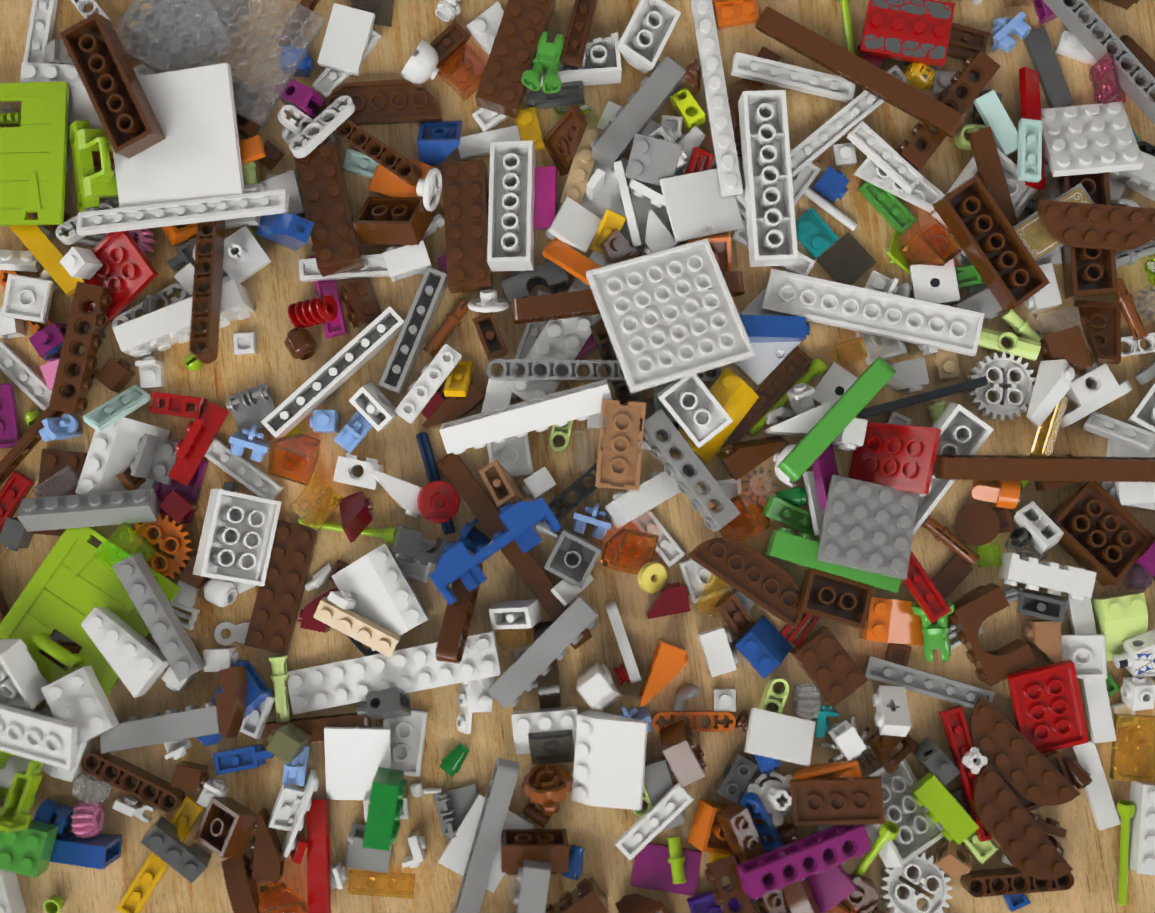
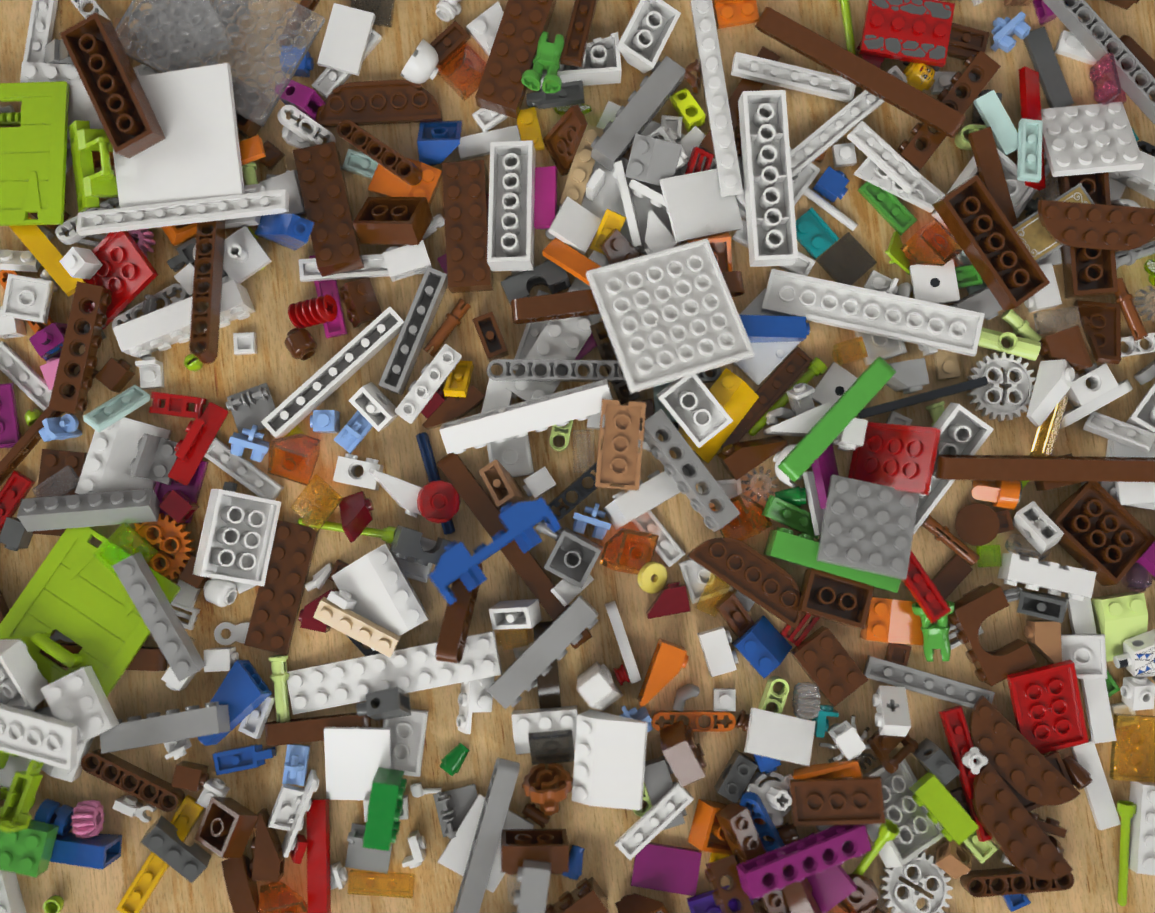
(90, 788): clear gear -> none
(127, 651): white wedge -> none
(128, 481): reddish brown plate -> none
(232, 700): reddish brown slope -> none
(287, 742): olive brick -> none
(339, 110): white beam -> none
(428, 189): white piece -> none
(472, 537): blue bracket -> none
(488, 302): white piece -> none
(676, 859): lime pin -> none
(1020, 537): pearl dark grey plate -> none

